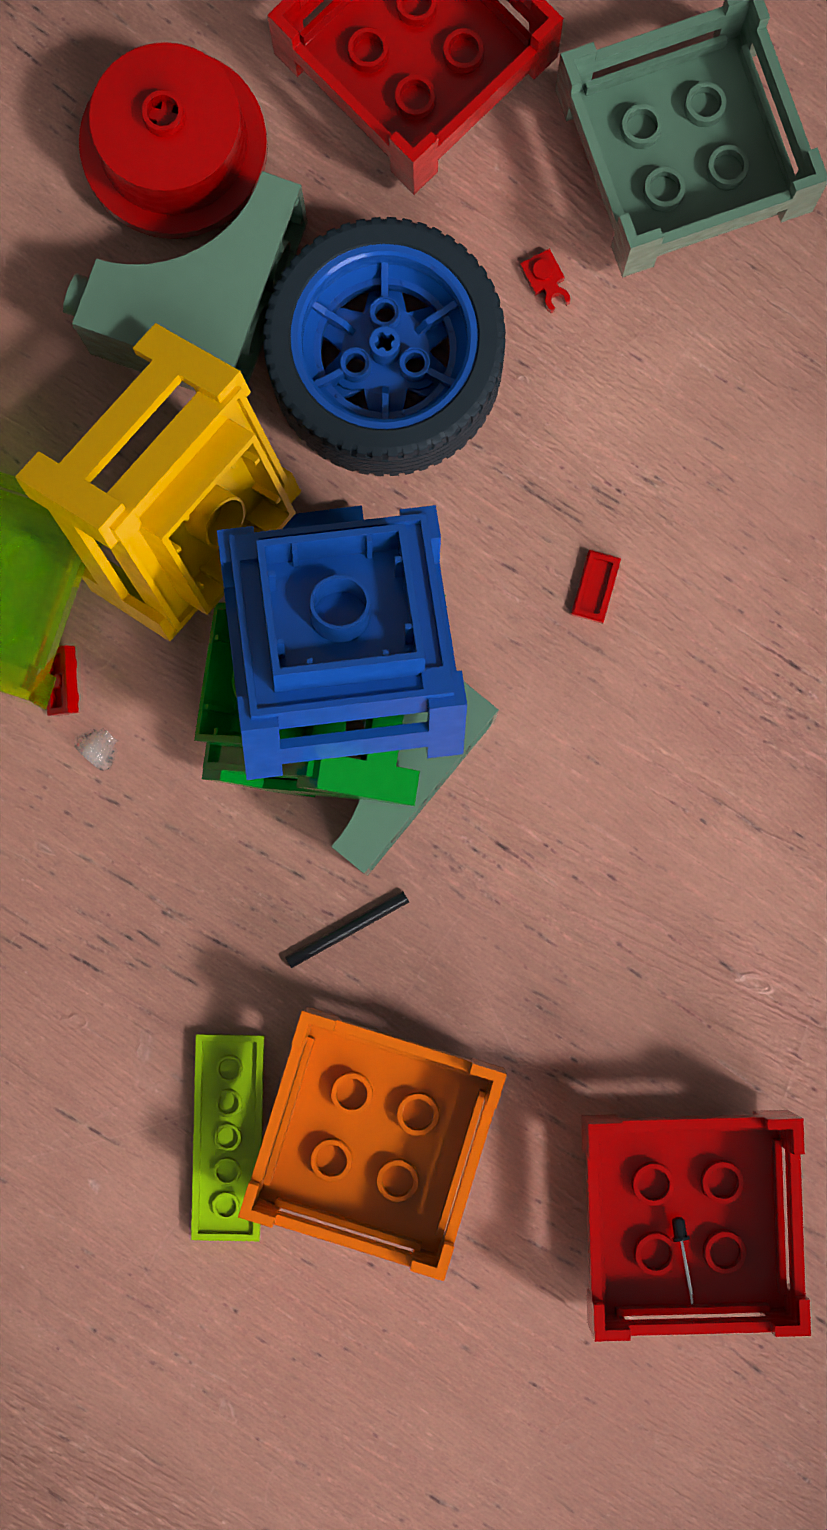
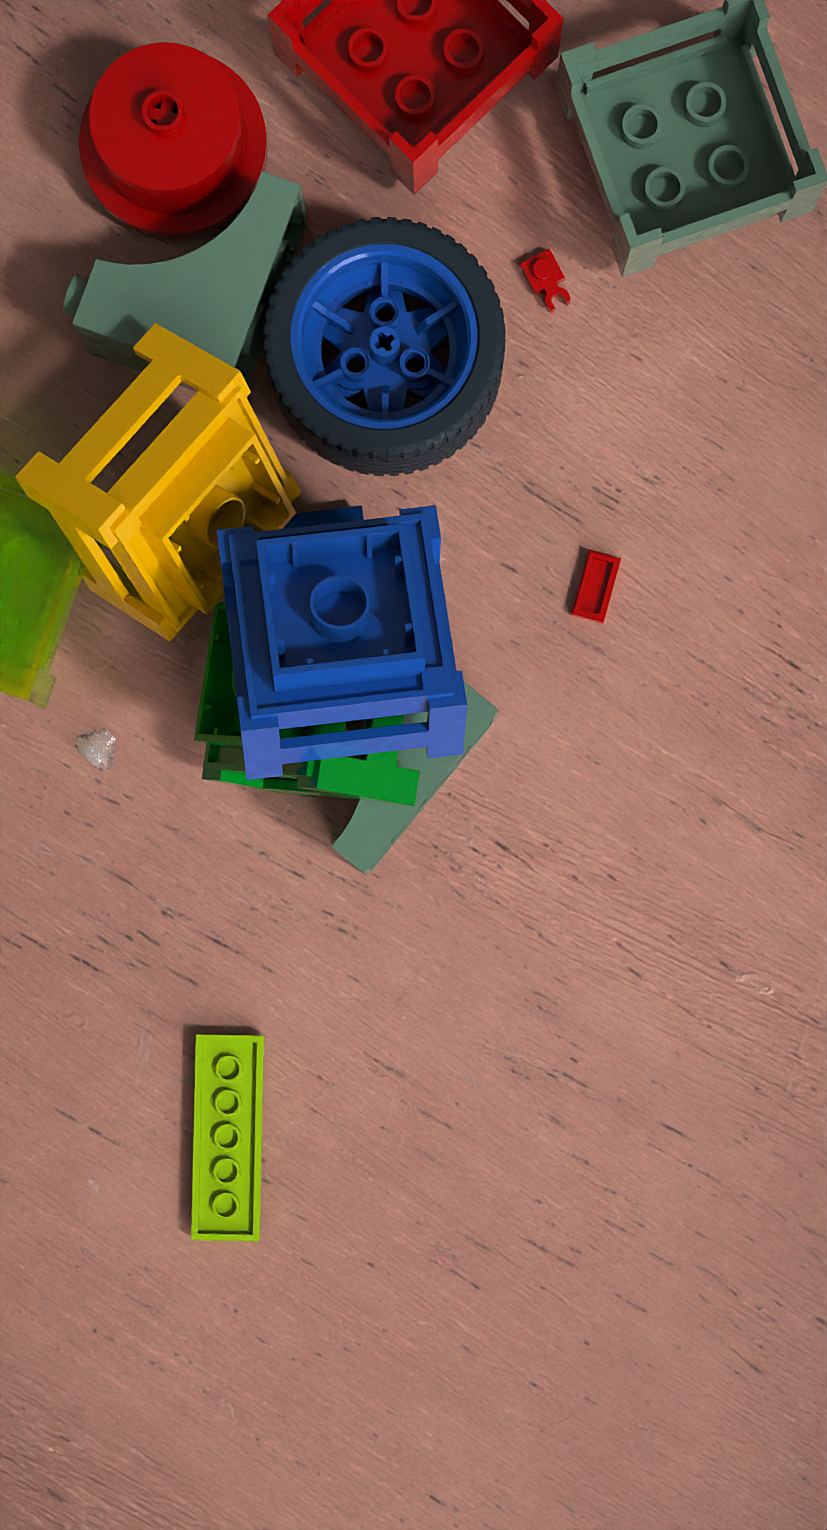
(65, 693): red plate -> none
(347, 929): black bar -> none
(373, 1142): orange piece -> none
(680, 1235): black piece -> none
(729, 1190): red piece -> none

